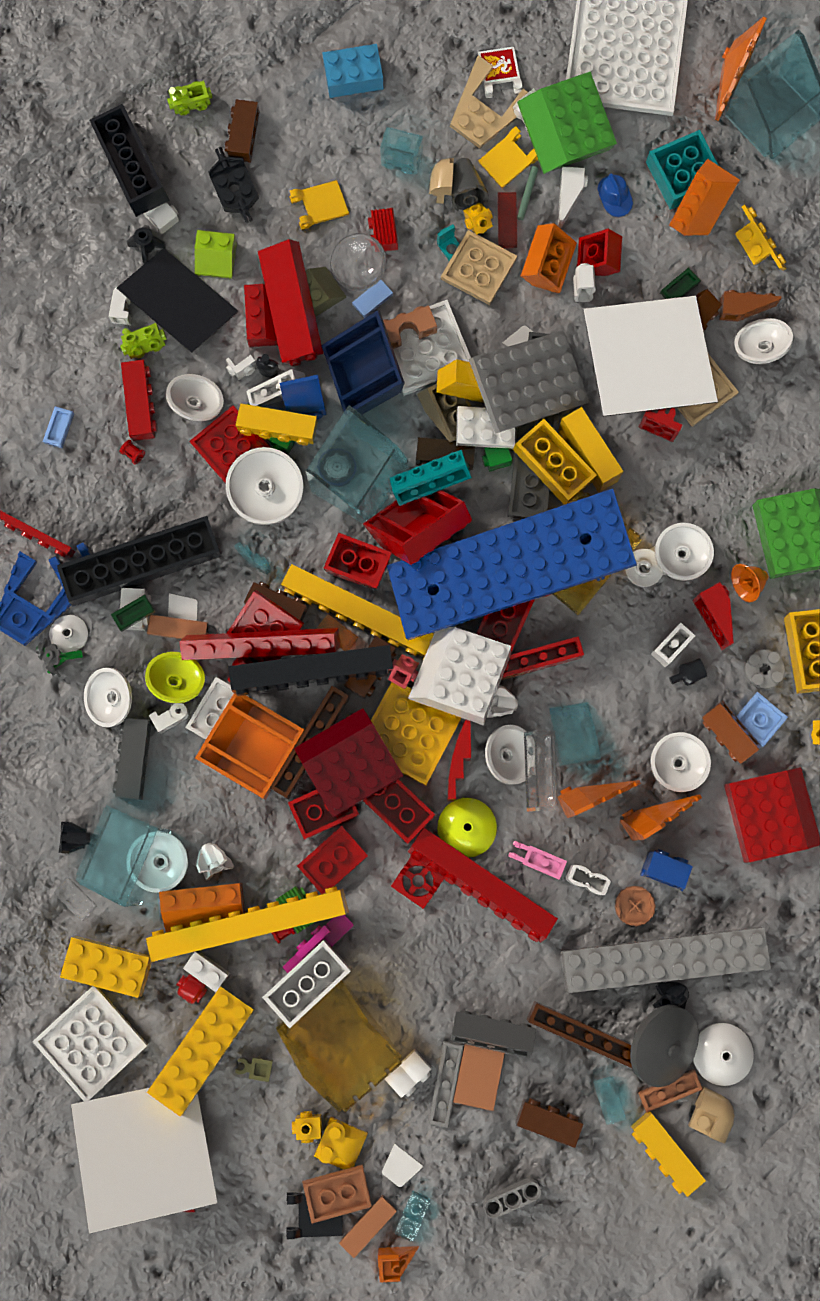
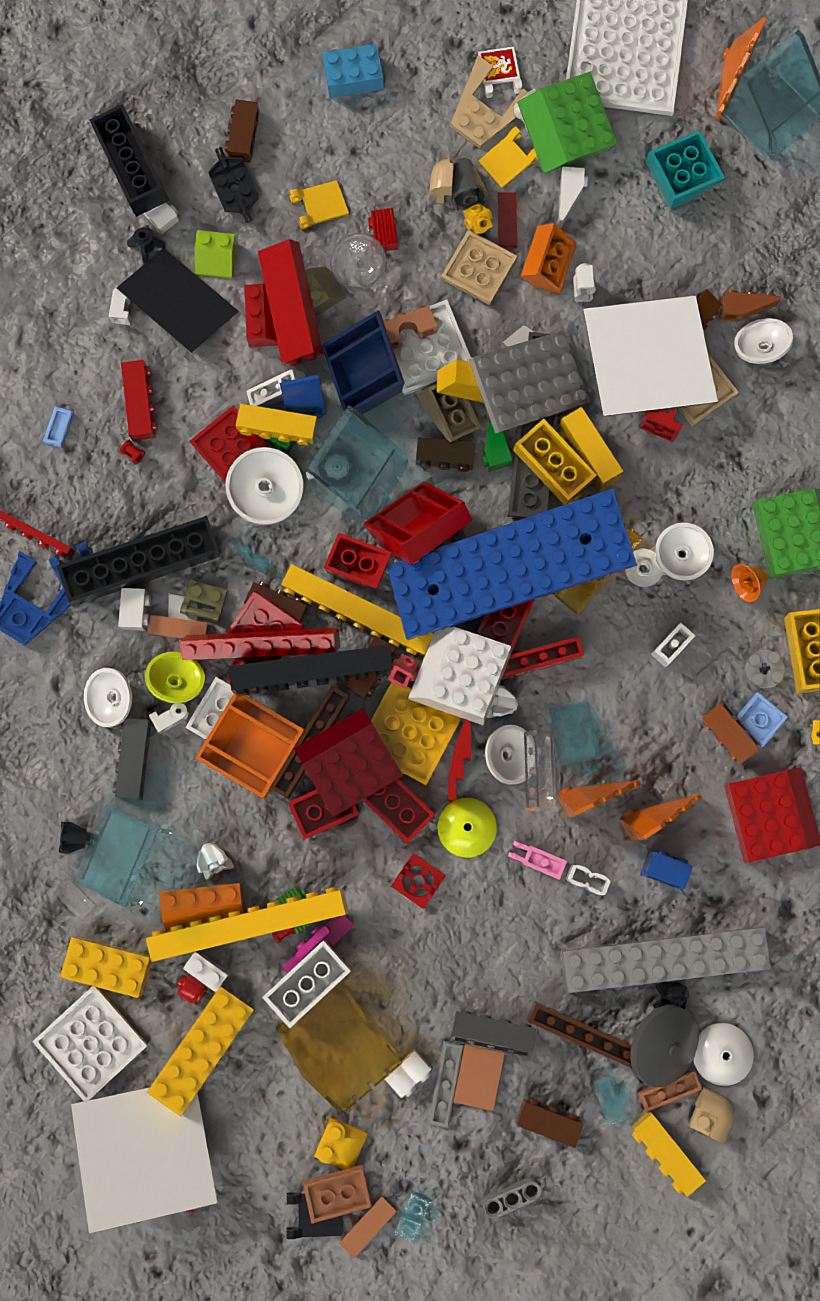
(52, 656): dark grey plant -> none
(77, 637): white dish -> none
(133, 613): dark green tile -> none
(142, 341): lime brick -> none
(165, 877): white dish -> none
(189, 97): lime brick -> none
(194, 397): white dish -> none
(204, 595): none -> olive plate
(243, 368): white bracket -> none
(259, 1069): olive plate -> none
(267, 366): black piece -> none
(314, 1123): yellow brick -> none
(332, 860): red plate -> none
(347, 638): clear orange tile -> none
(372, 299): light blue tile -> none
(394, 1261): orange slope -> none
(400, 1166): white sticker -> none
(401, 150): clear light blue brick -> none
(430, 477): teal brick -> none
(445, 238): teal bracket -> none
(476, 430): white plate -> none
(482, 885): red brick -> none
(527, 193): sand green bar -> none
(602, 251): red slope -> none
(615, 195): blue piece -> none
(634, 906): nougat tile -> none
(681, 285): dark green tile -> none
(690, 672): black piece -> none
(693, 757): white dish -> none
(704, 200): orange slope -> none
(715, 610): red slope -> none
(756, 242): yellow bracket -> none

